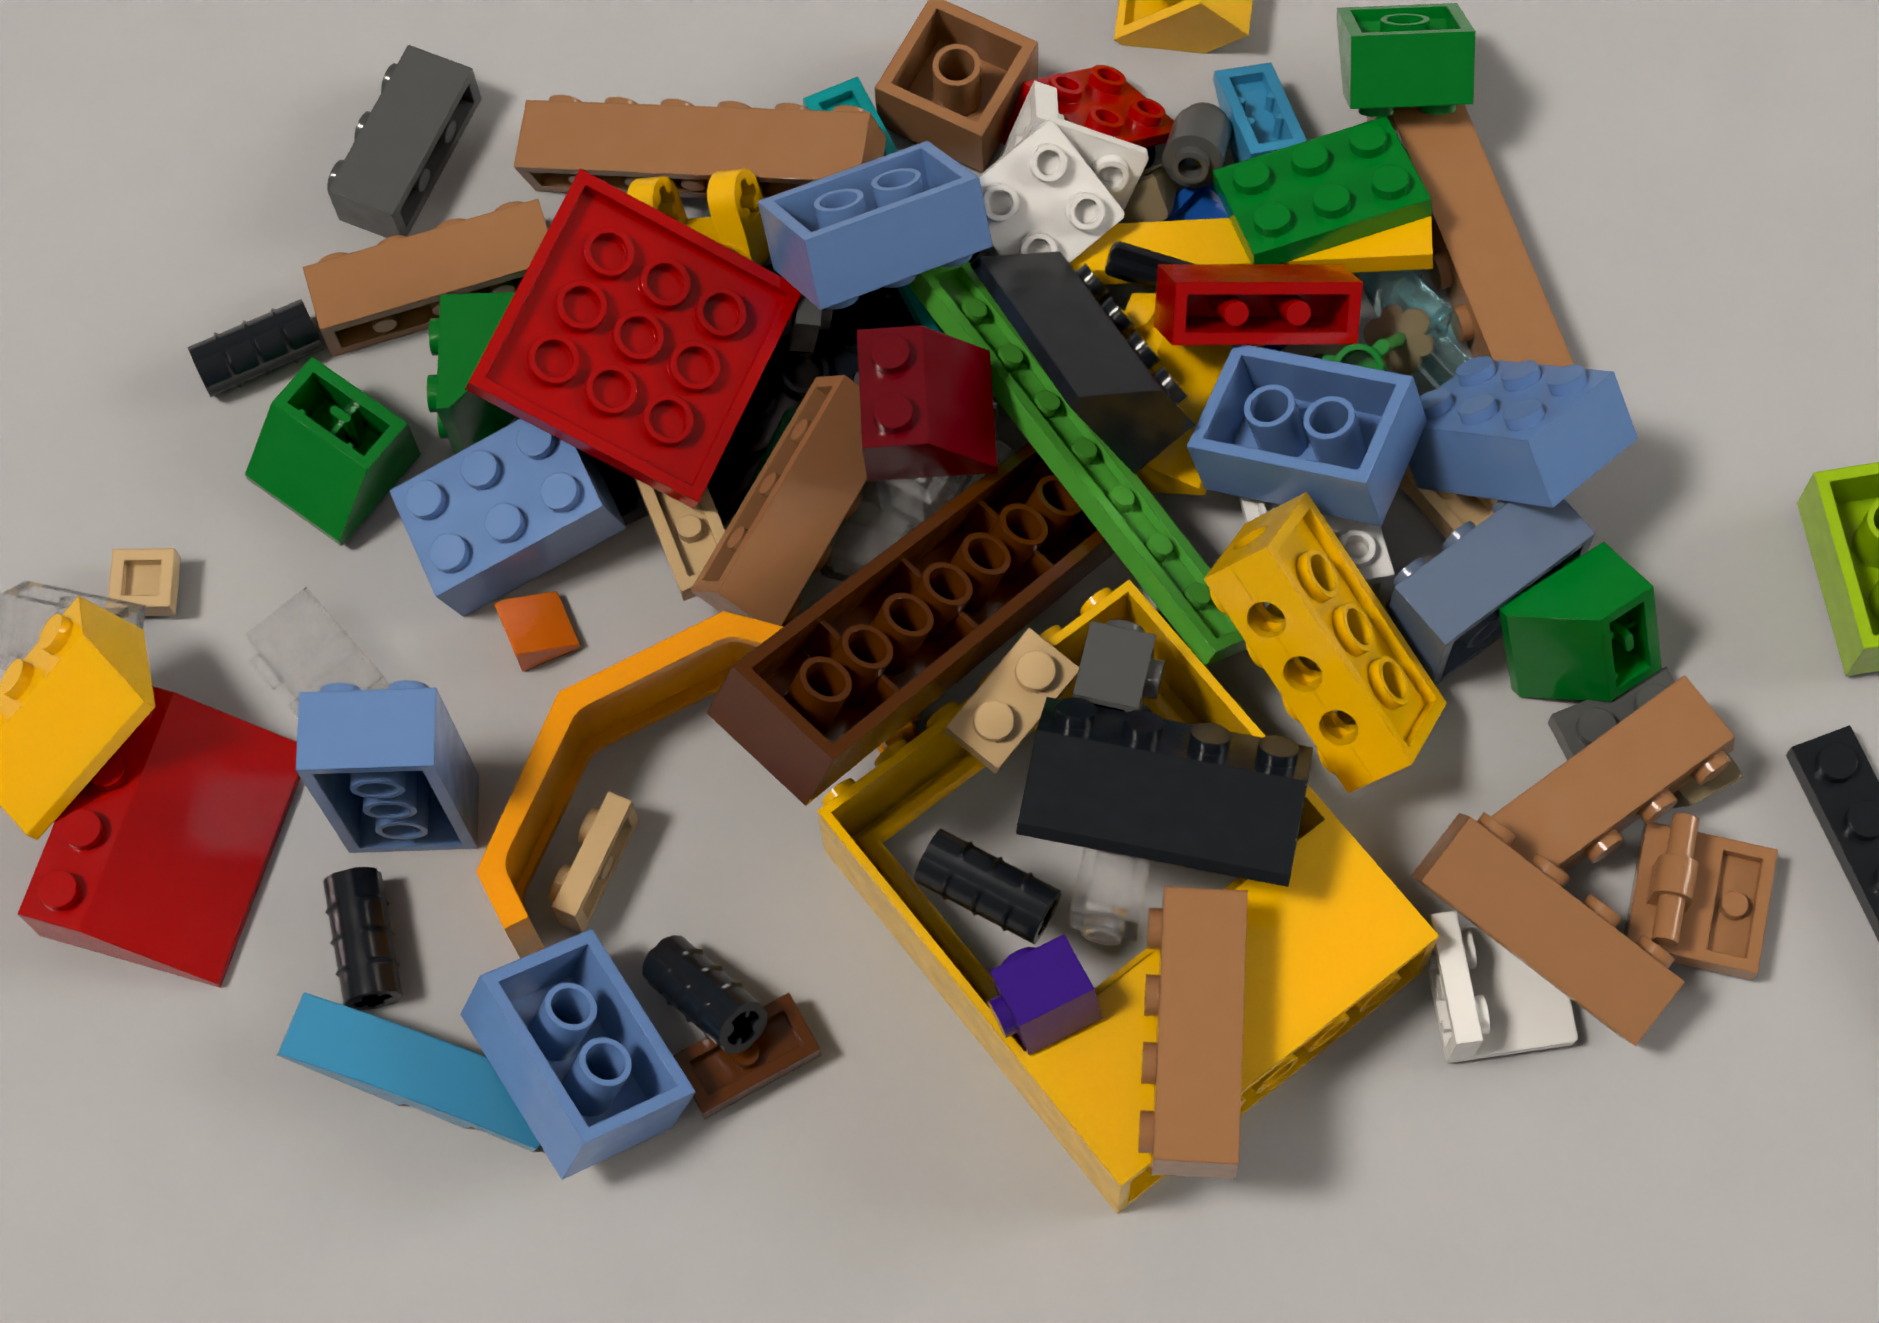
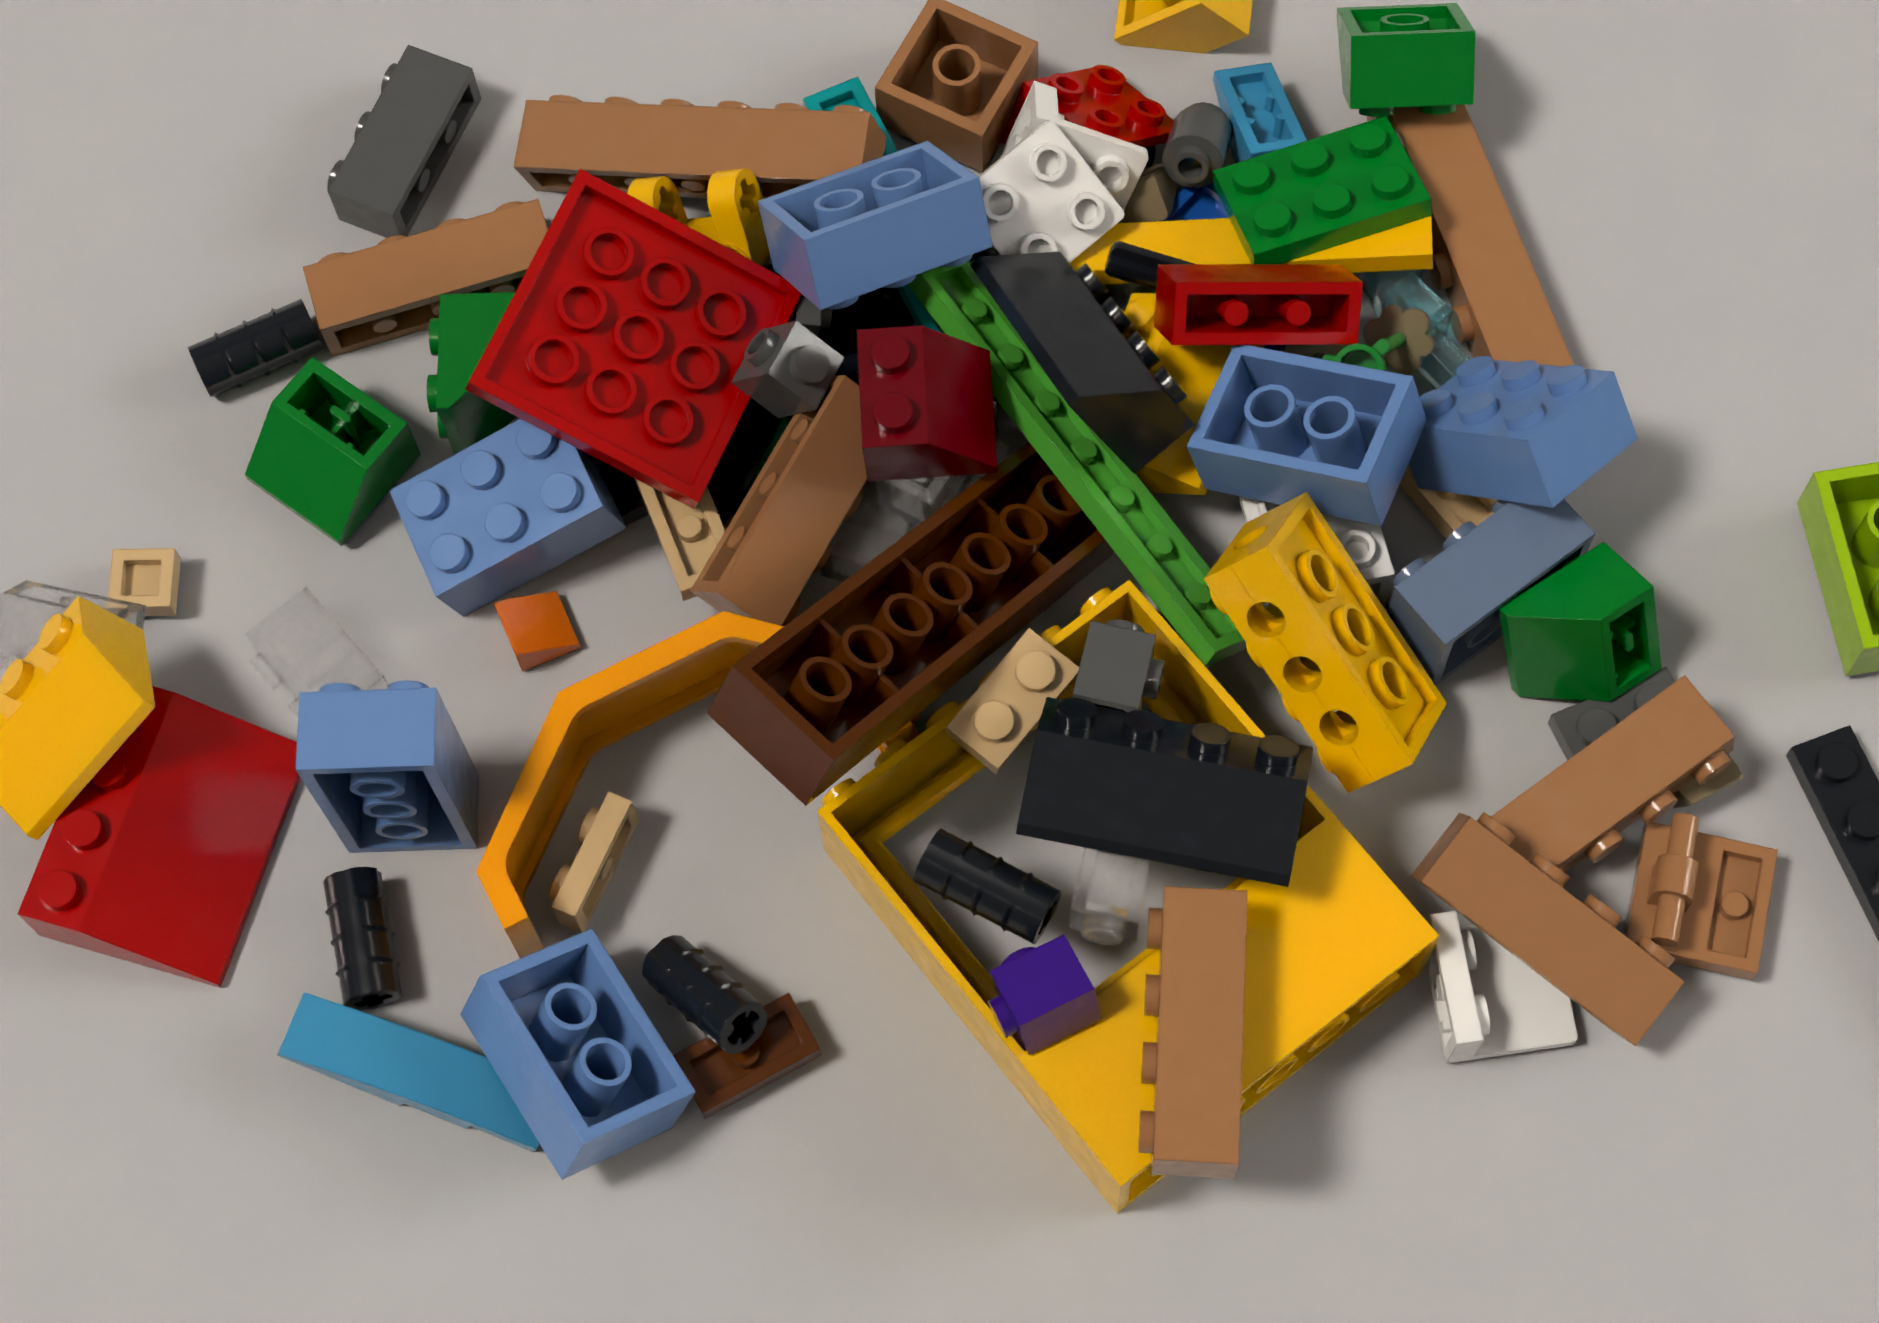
(787, 369): none -> dark grey brick

